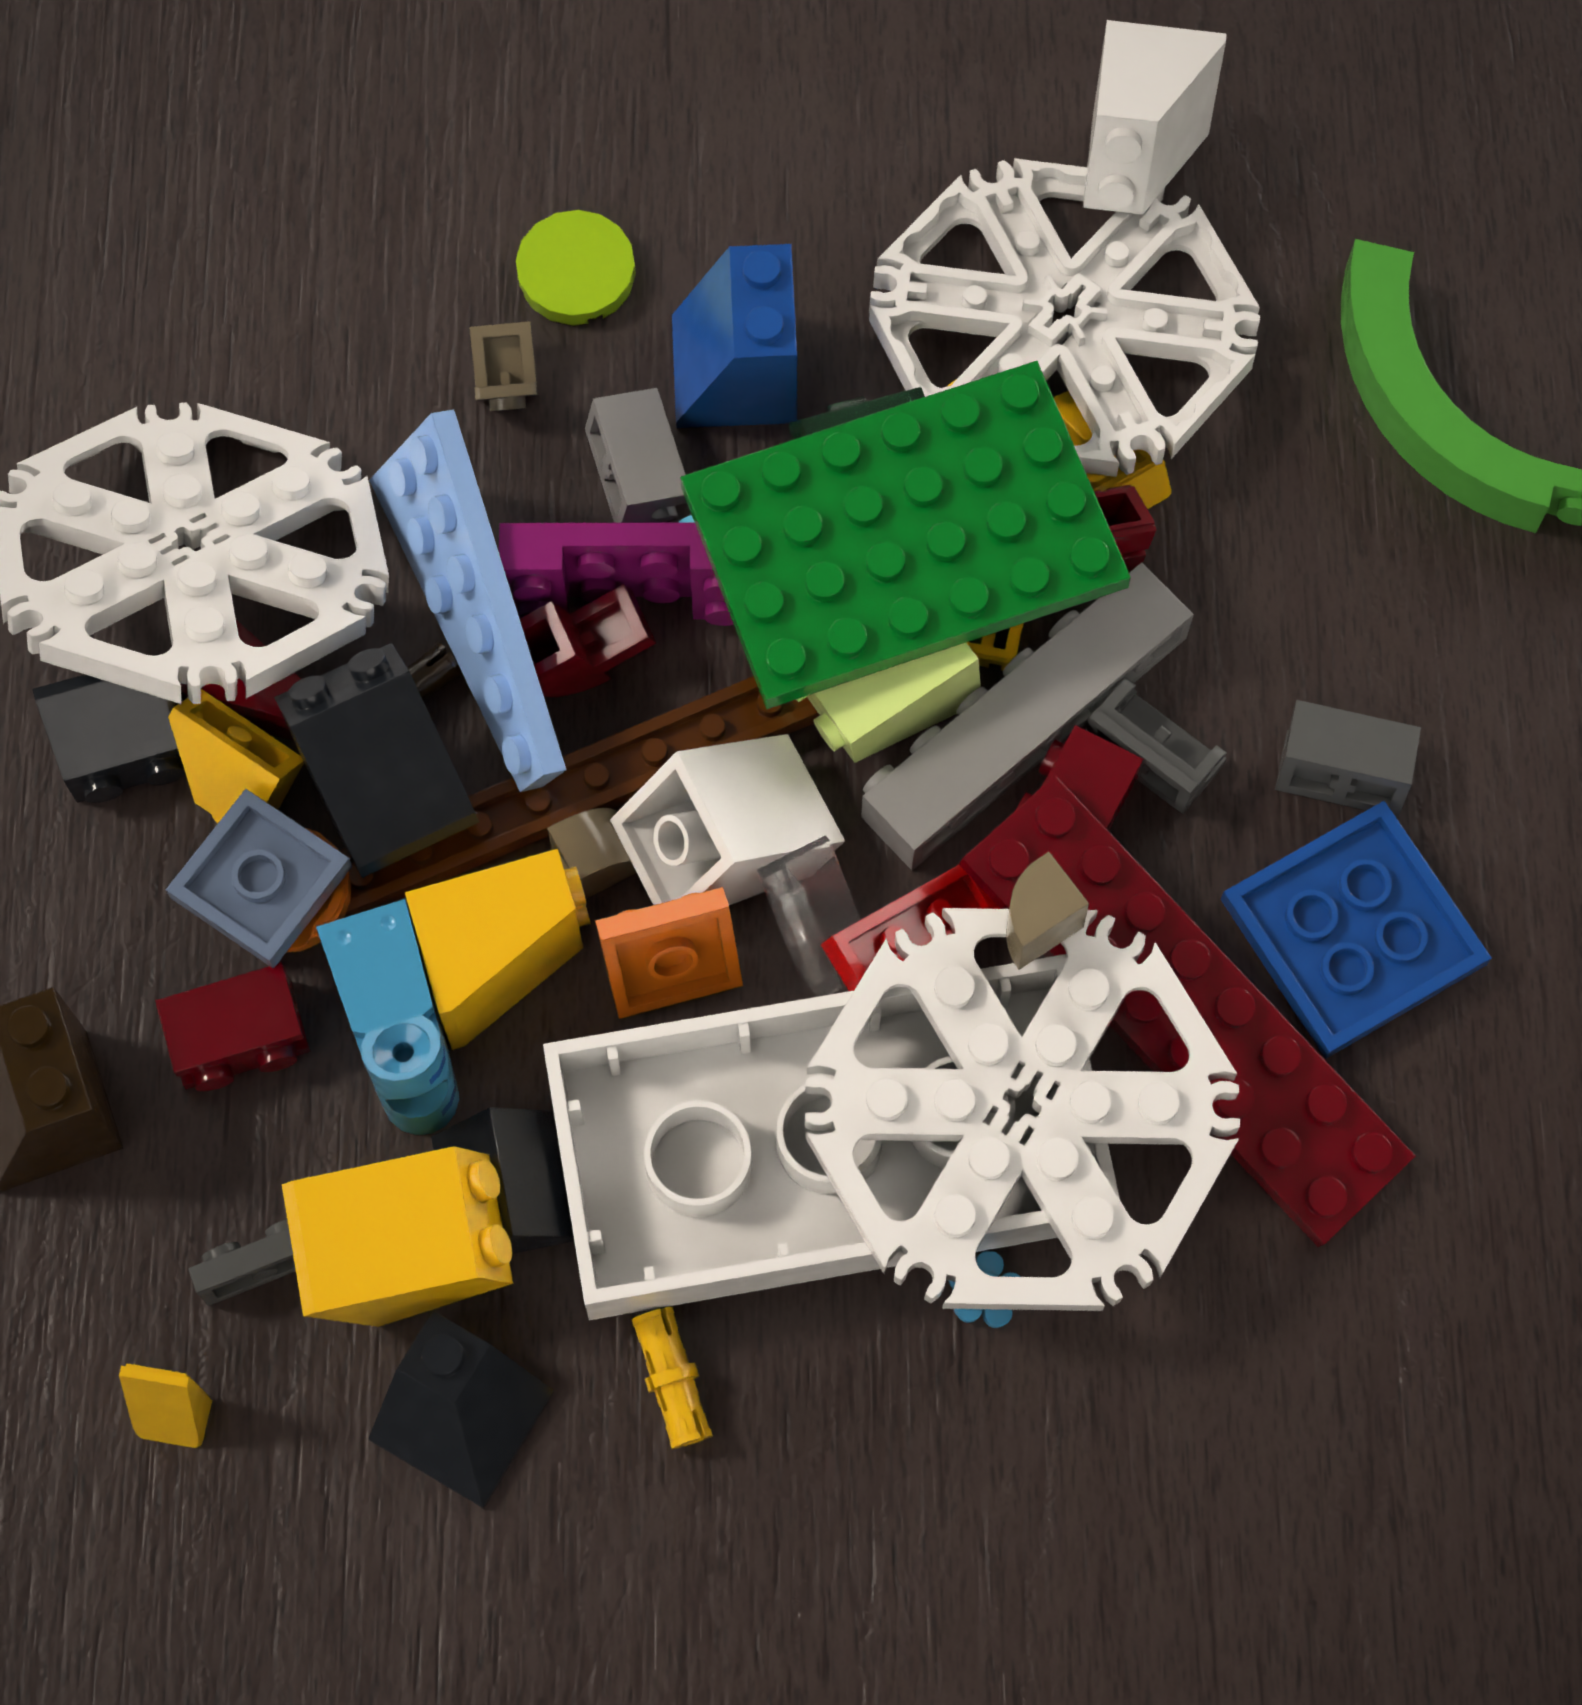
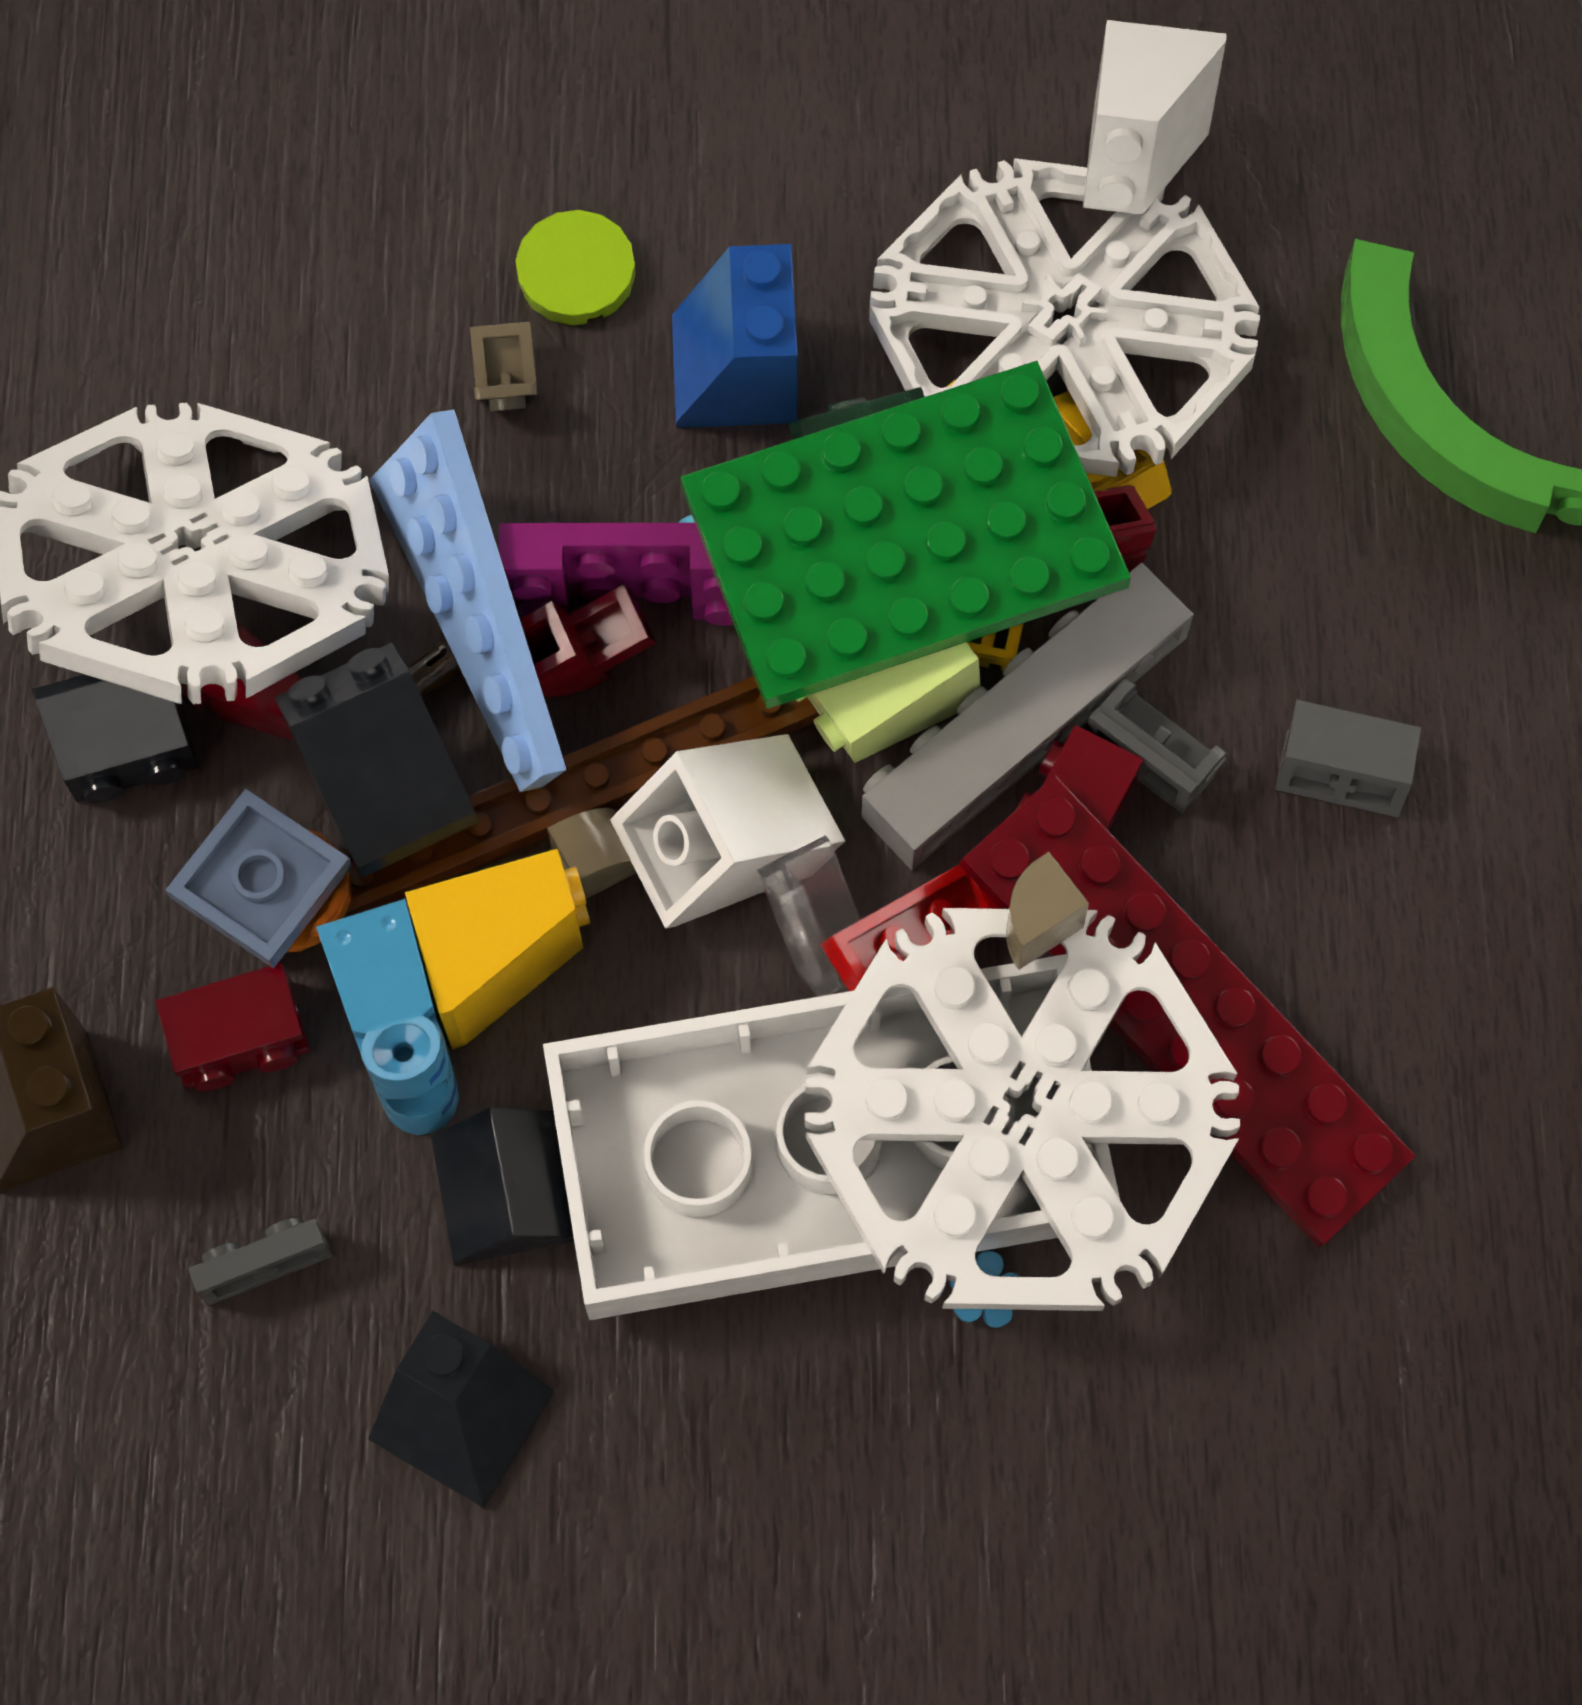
(165, 1405): yellow slope -> none
(228, 755): yellow slope -> none
(397, 1236): yellow slope -> none
(636, 456): light grey hinge -> none
(670, 952): orange plate -> none
(672, 1377): yellow pin -> none
(1355, 929): blue plate -> none

